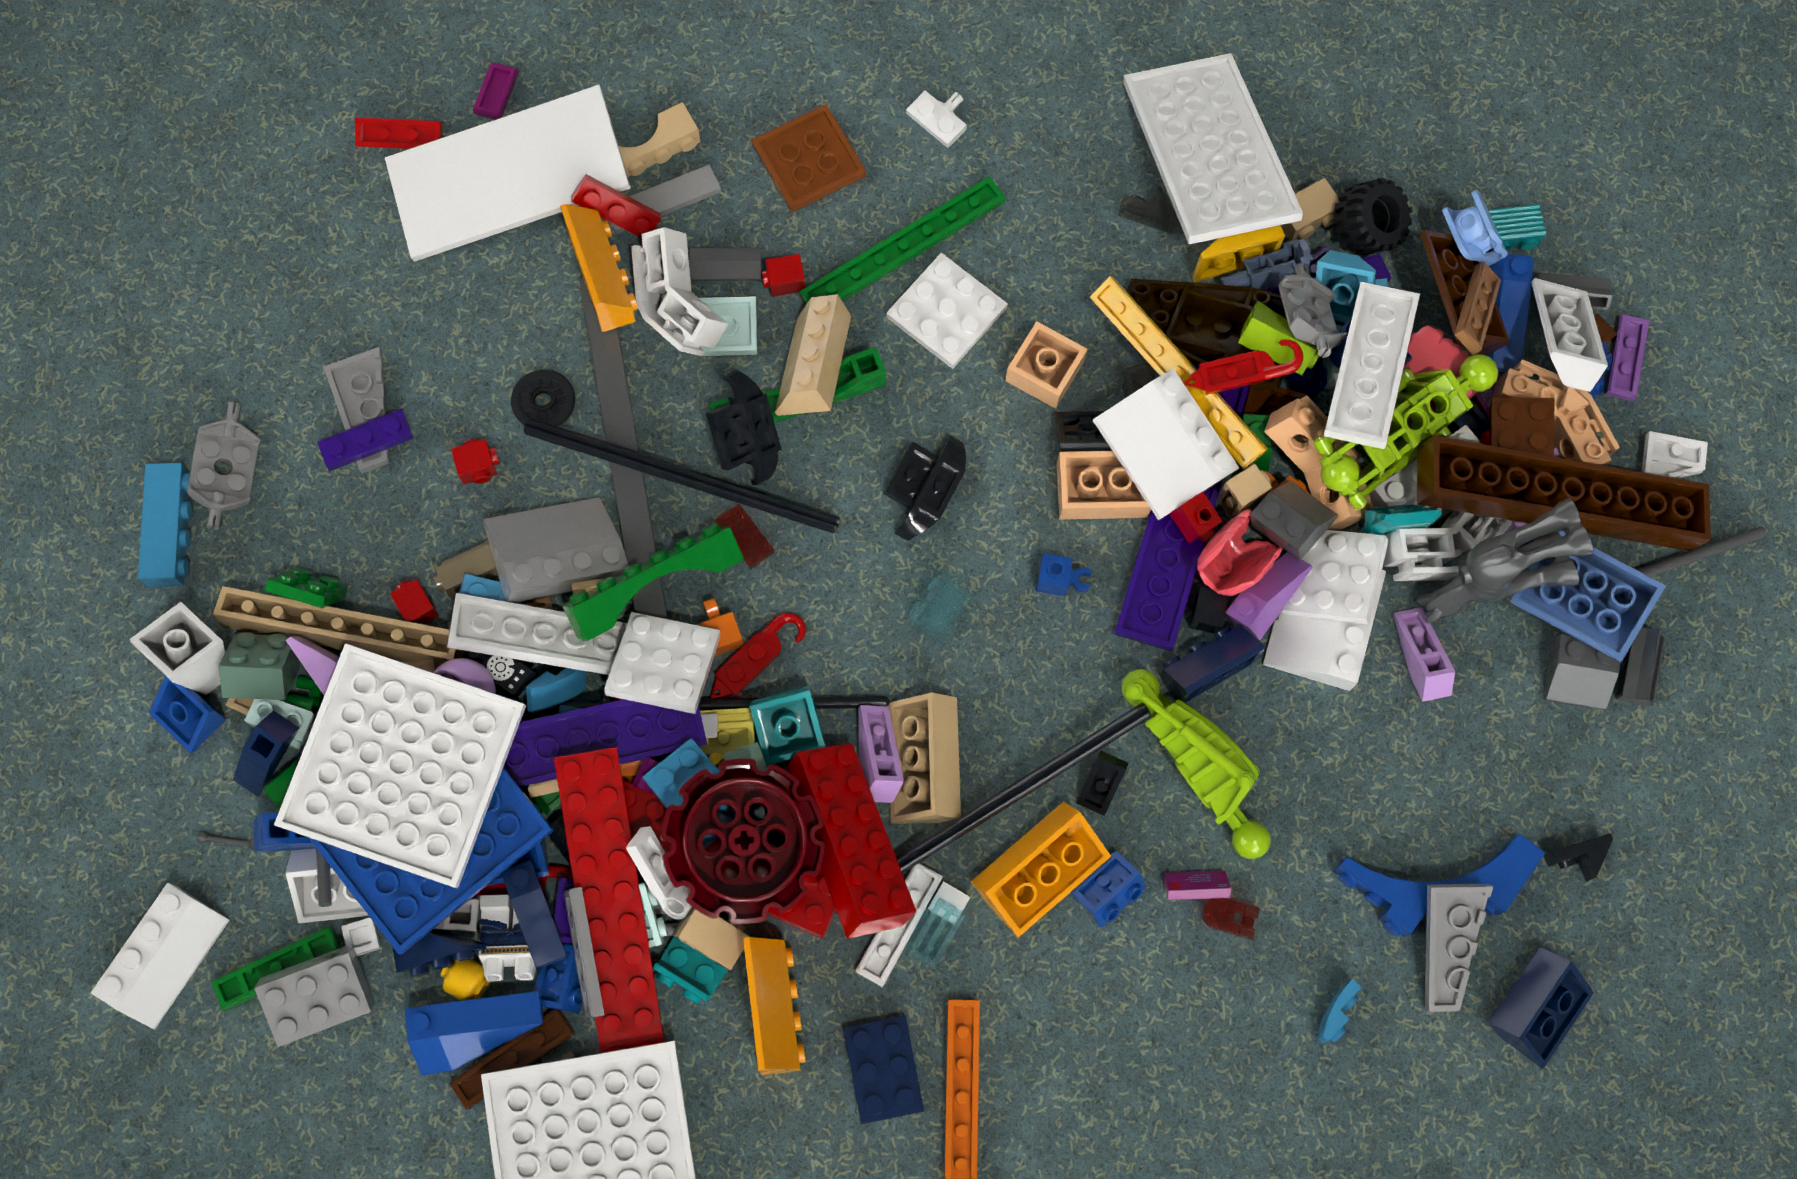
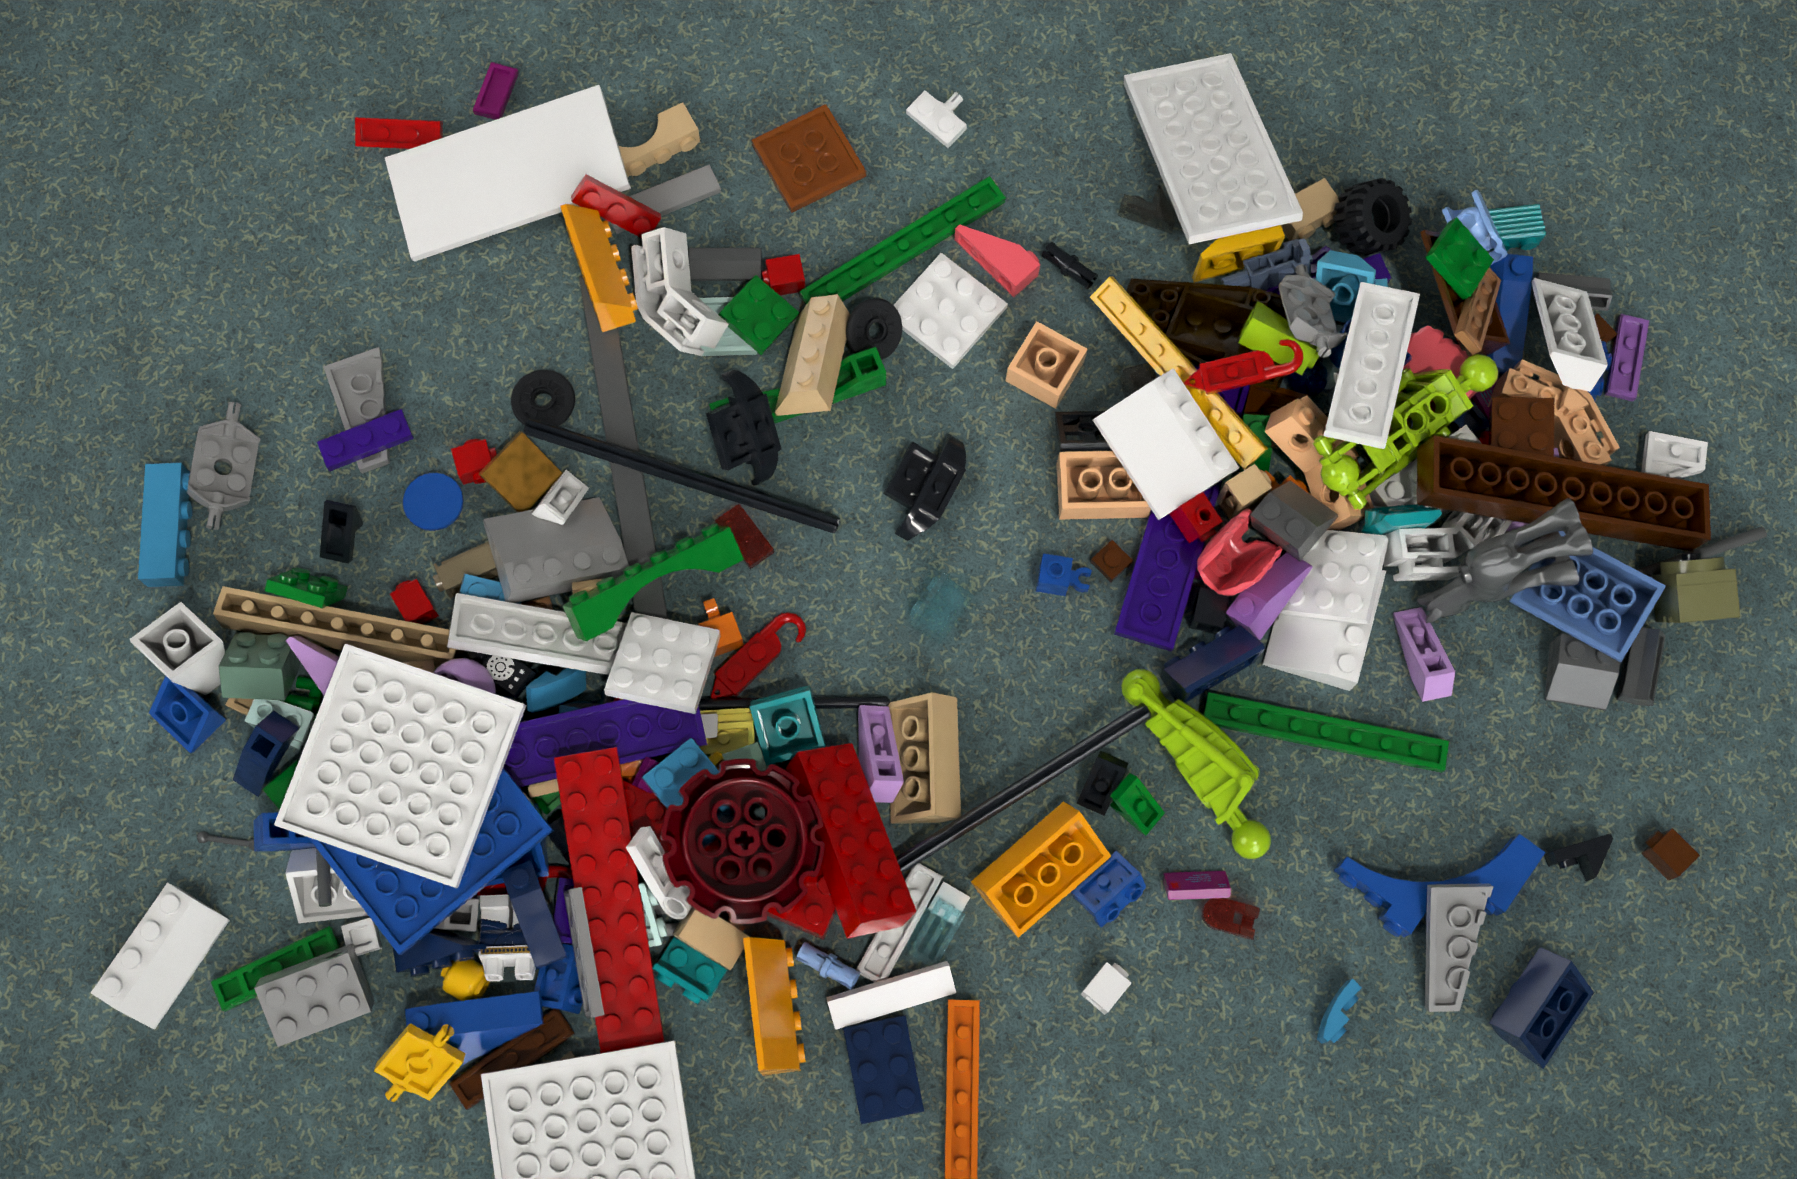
(338, 531): none -> black slope
(419, 1062): none -> yellow plate
(433, 501): none -> blue piece
(520, 473): none -> pearl gold tile
(561, 499): none -> white slope
(758, 315): none -> green plate
(828, 965): none -> light blue pin
(864, 316): none -> black wheel
(891, 995): none -> white tile
(1002, 259): none -> coral slope
(1069, 265): none -> black pin
(1106, 987): none -> white brick
(1111, 561): none -> reddish brown plate
(1136, 804): none -> green slope
(1326, 732): none -> green plate
(1459, 258): none -> green plate
(1669, 853): none -> reddish brown brick
(1696, 590): none -> olive piece

